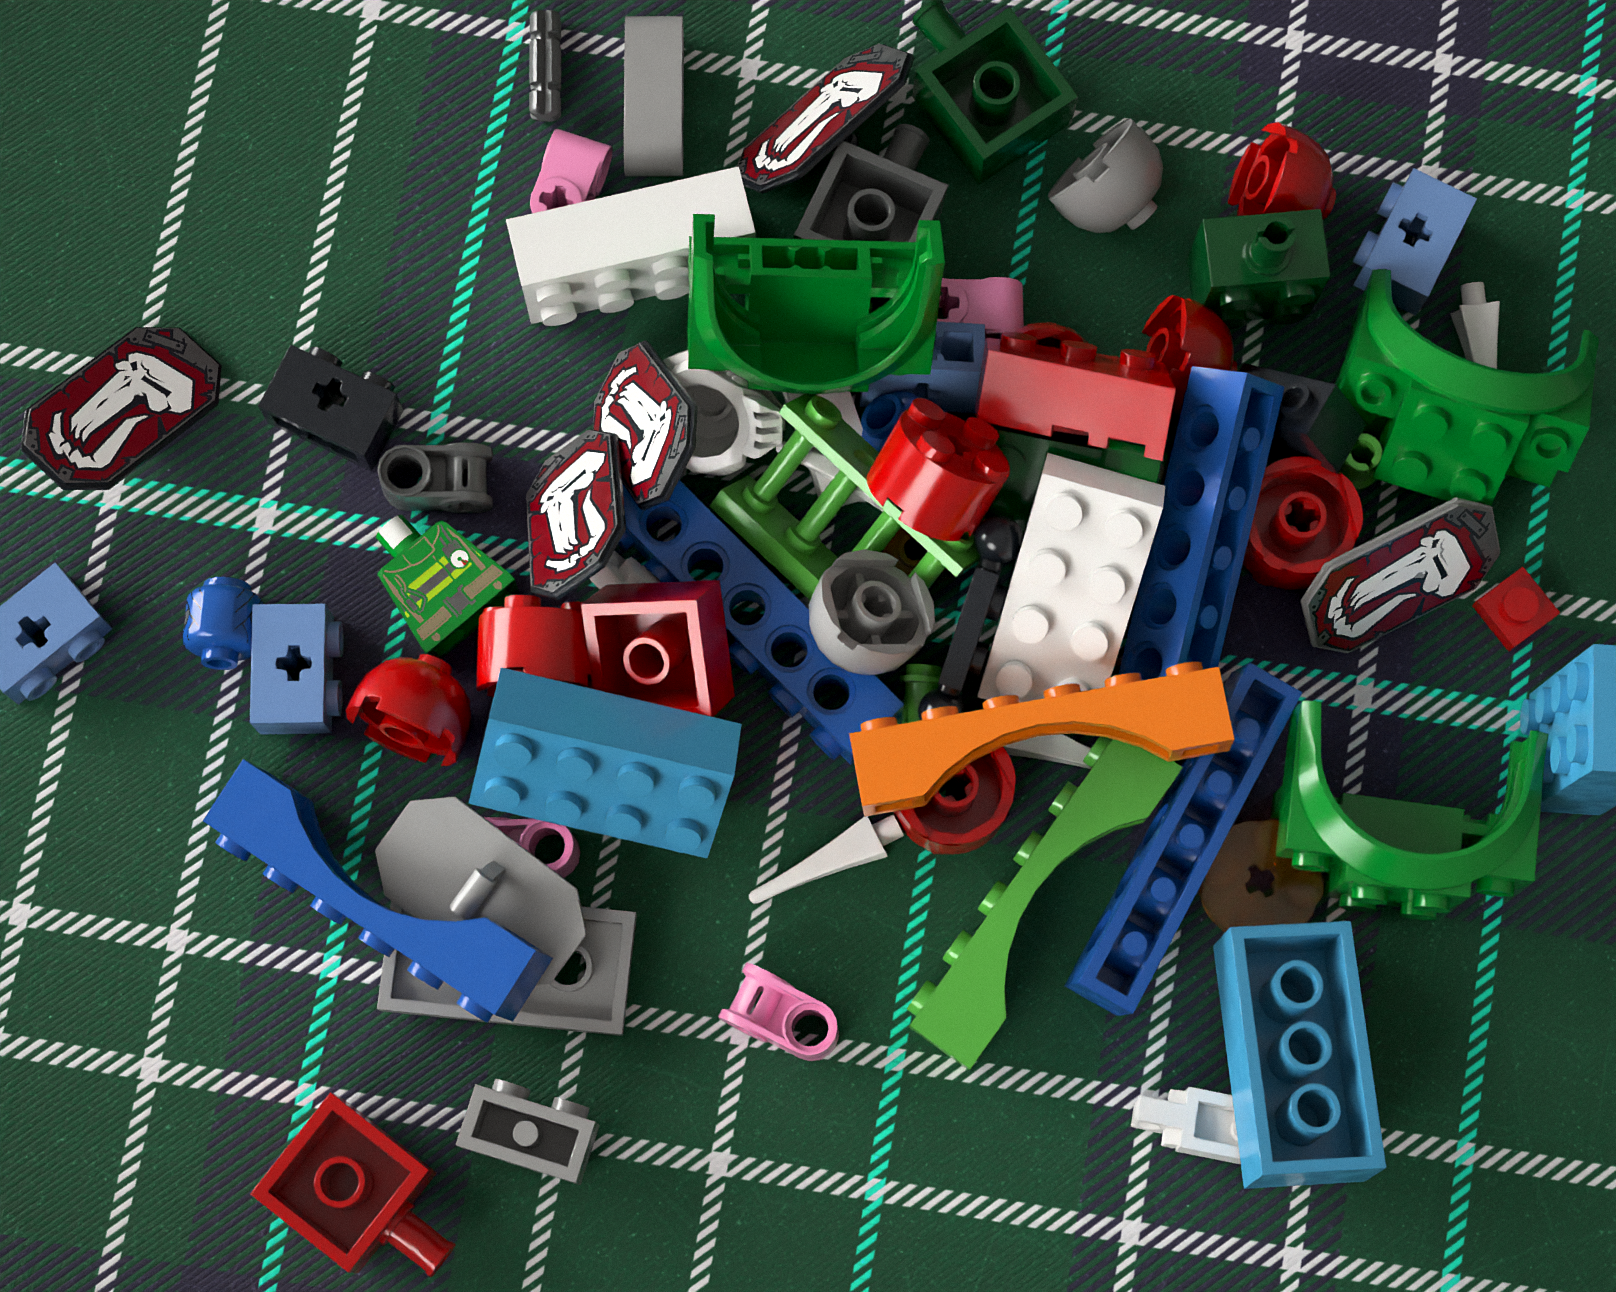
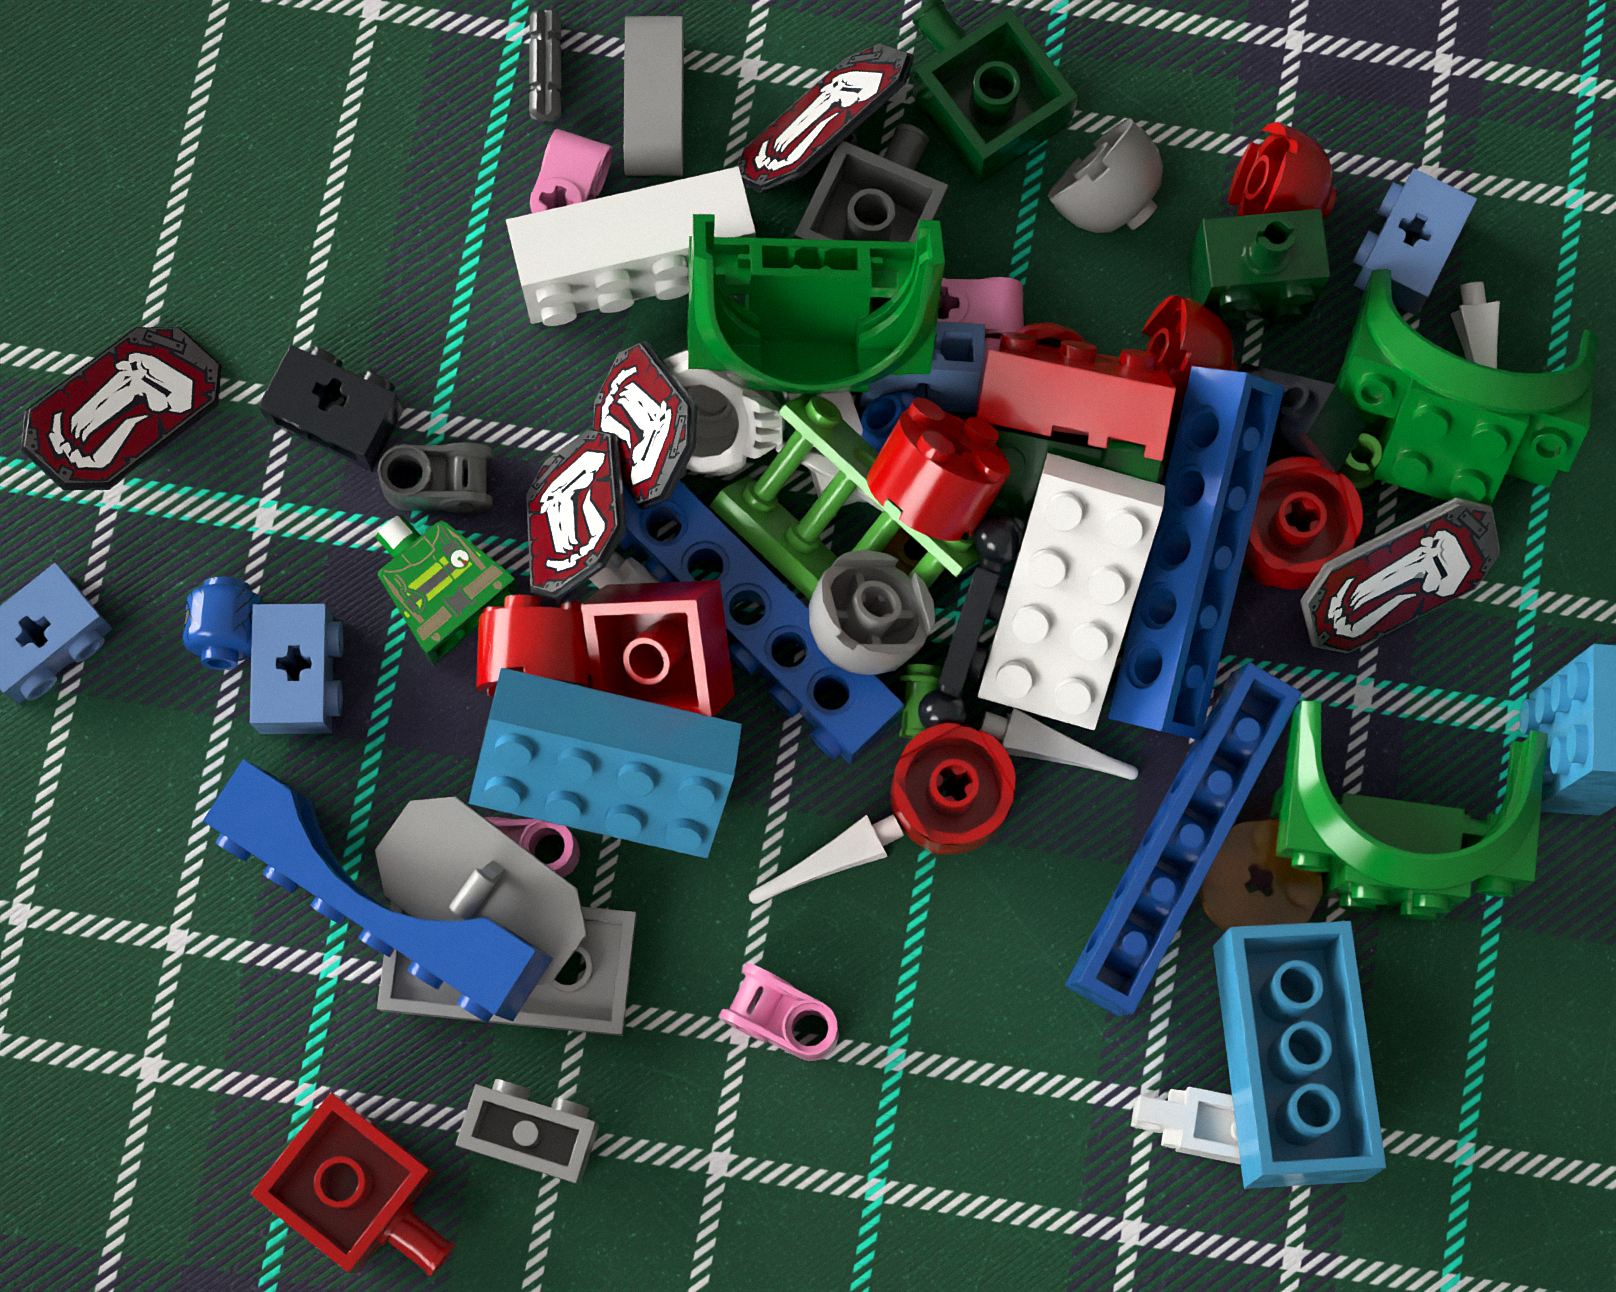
(414, 708): red cylinder -> none
(970, 999): bright green arch -> none
(1165, 715): orange arch -> none
(1515, 609): red plate -> none

